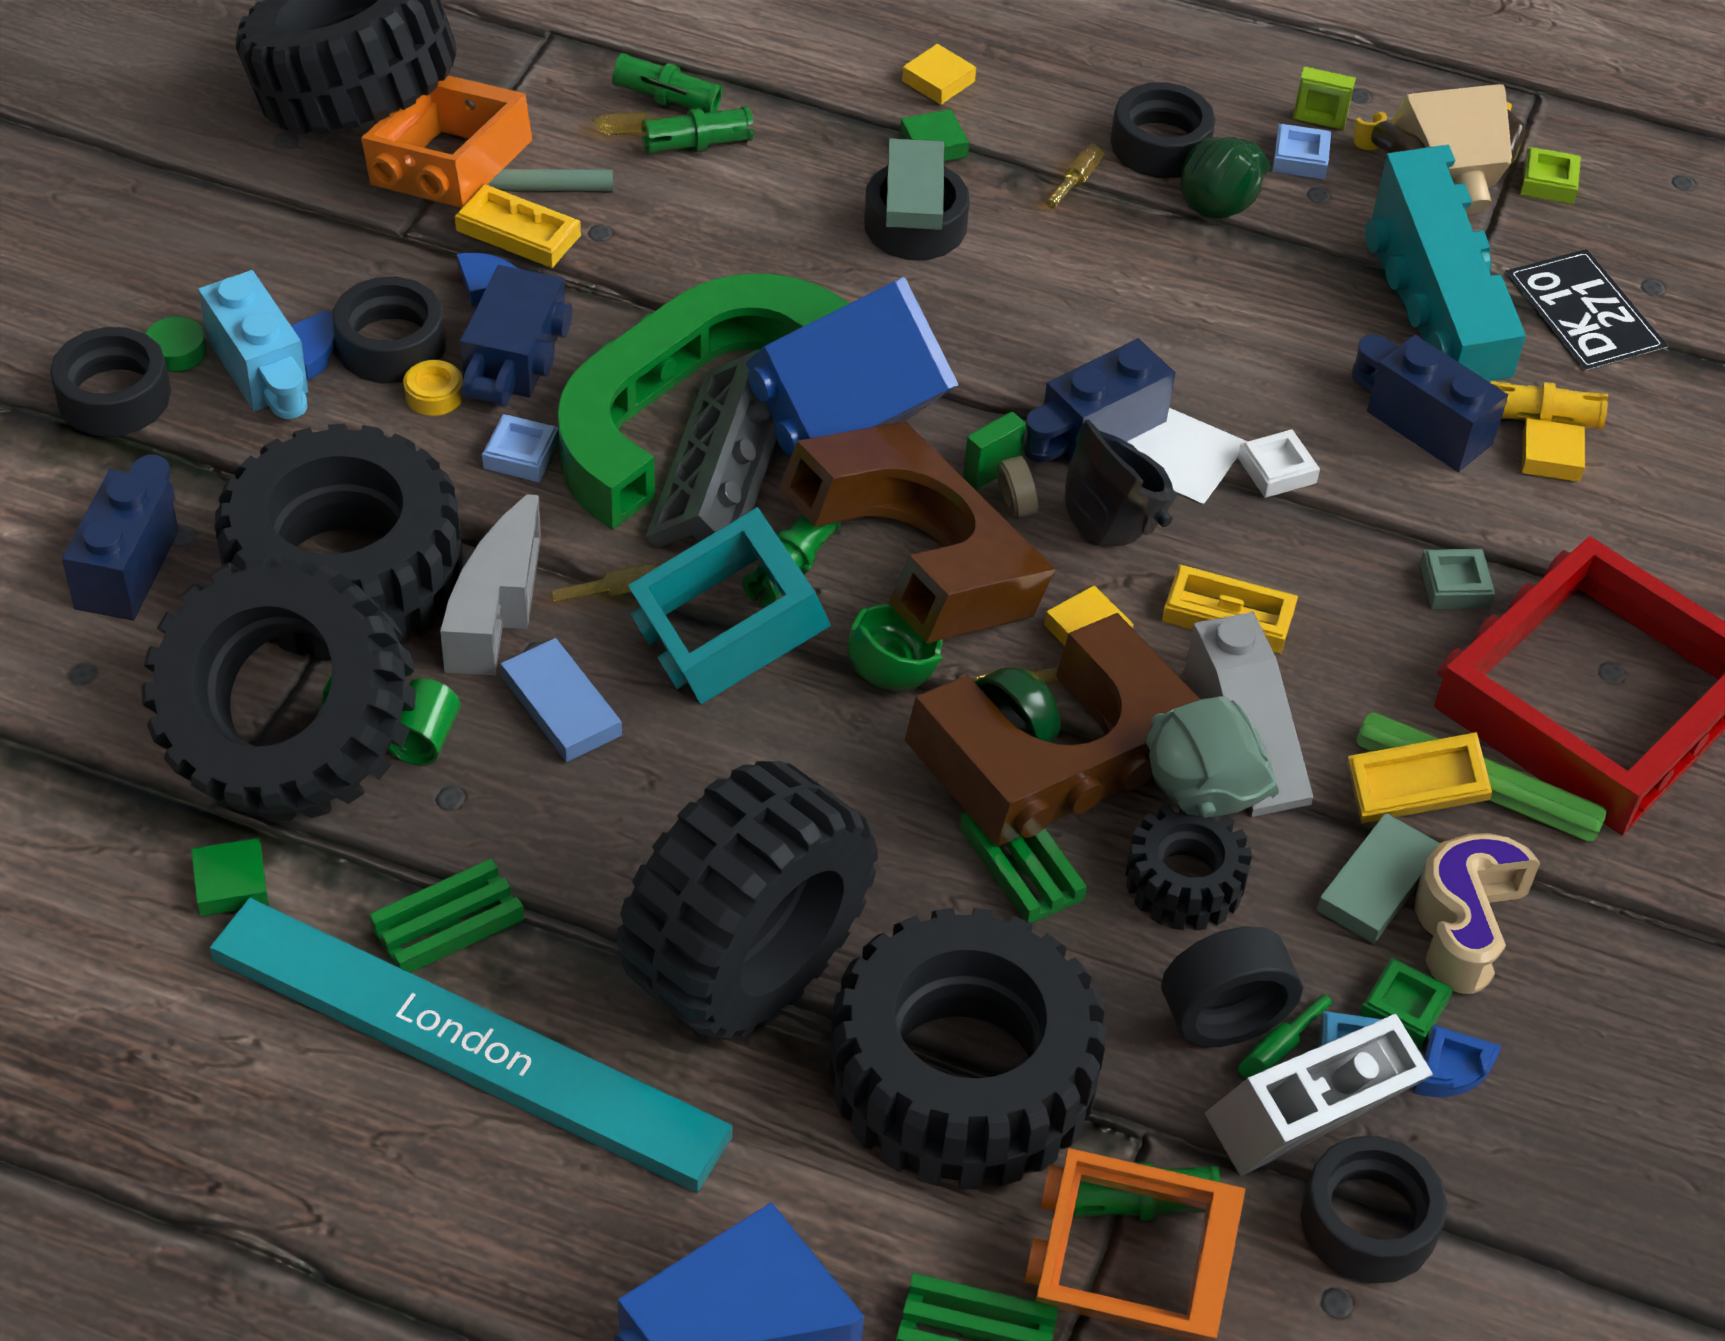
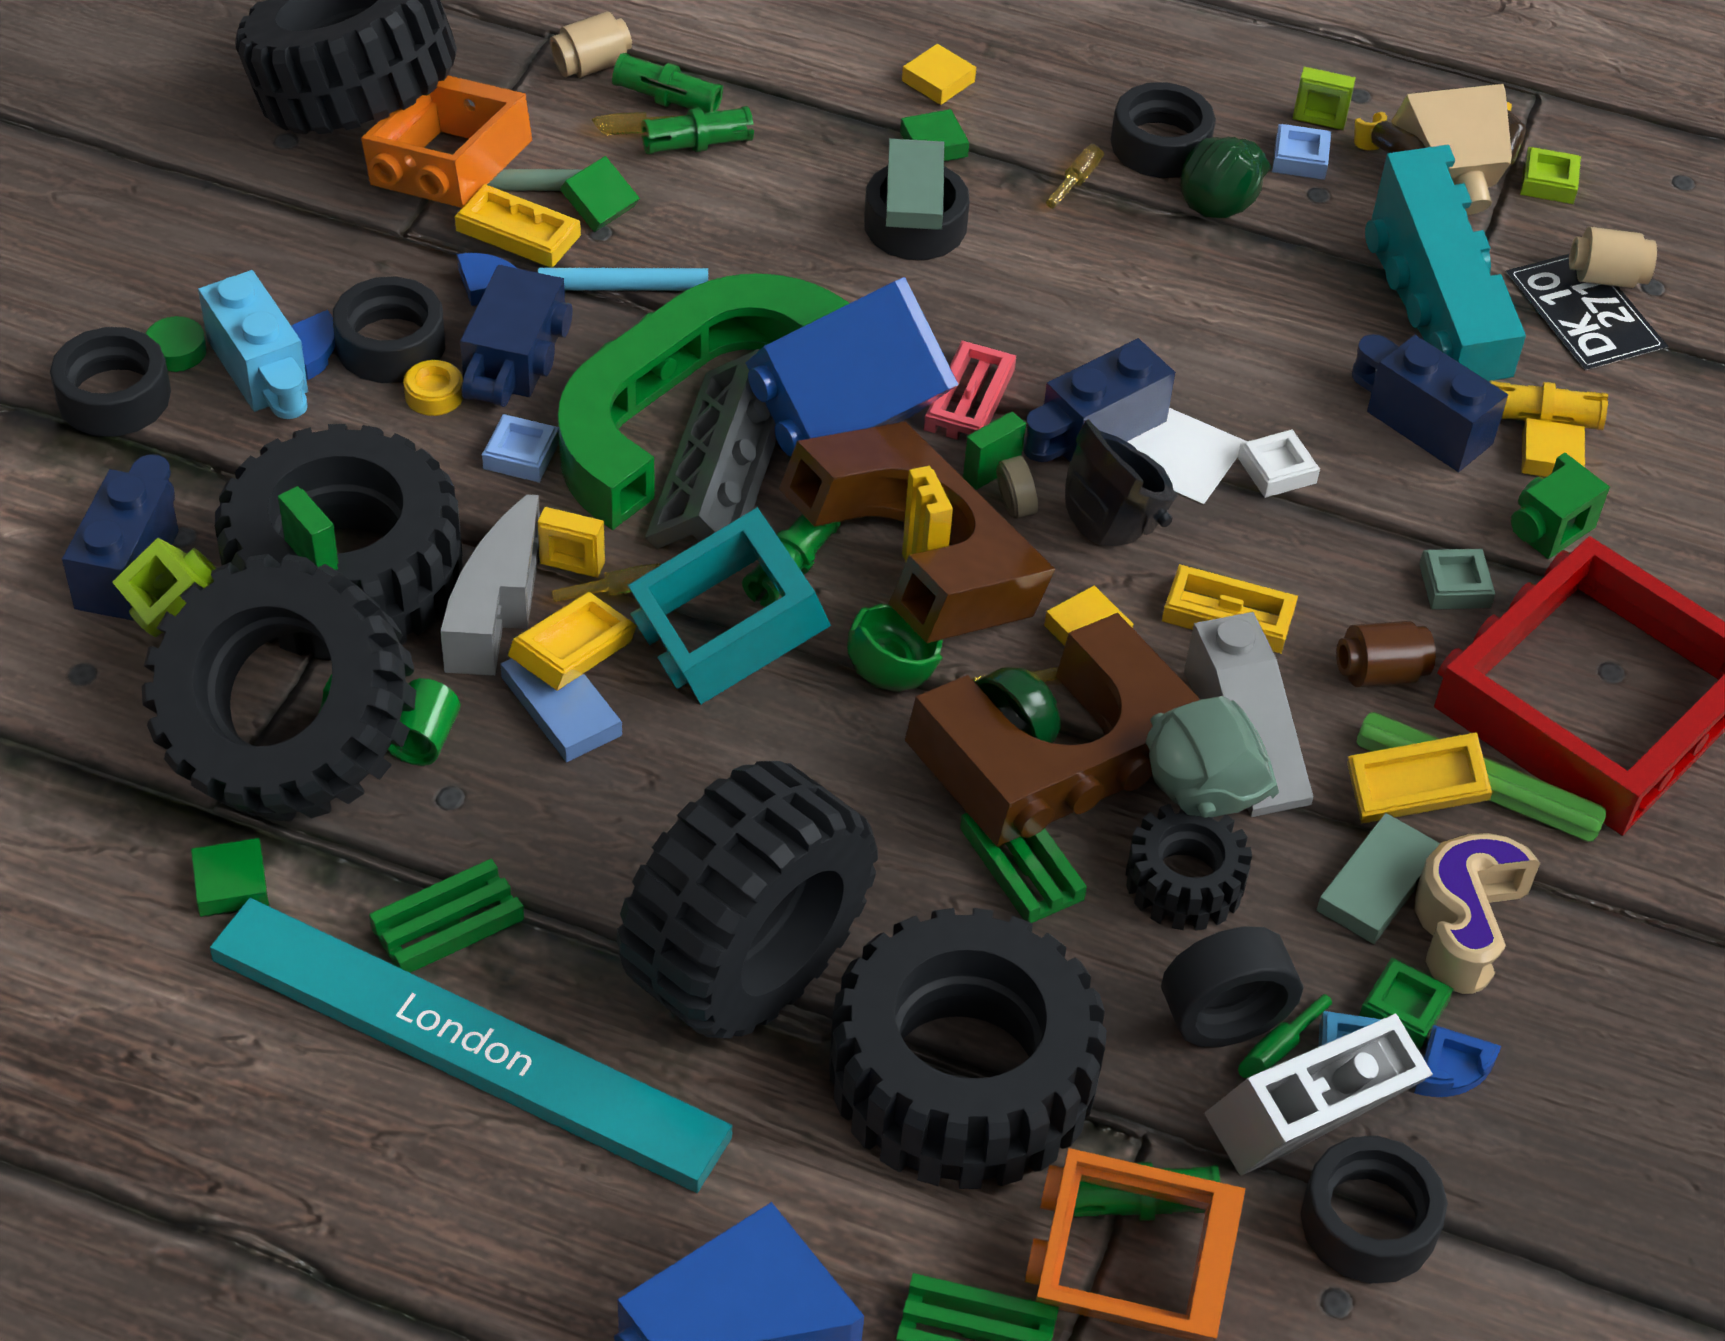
(158, 579): none -> lime brick
(307, 528): none -> green tile
(571, 542): none -> yellow tile
(572, 640): none -> yellow tile
(590, 45): none -> tan brick
(599, 193): none -> green tile
(629, 278): none -> medium azure bar
(926, 513): none -> yellow tile
(959, 420): none -> coral tile
(1386, 653): none -> reddish brown brick
(1559, 507): none -> green brick
(1613, 257): none -> tan brick

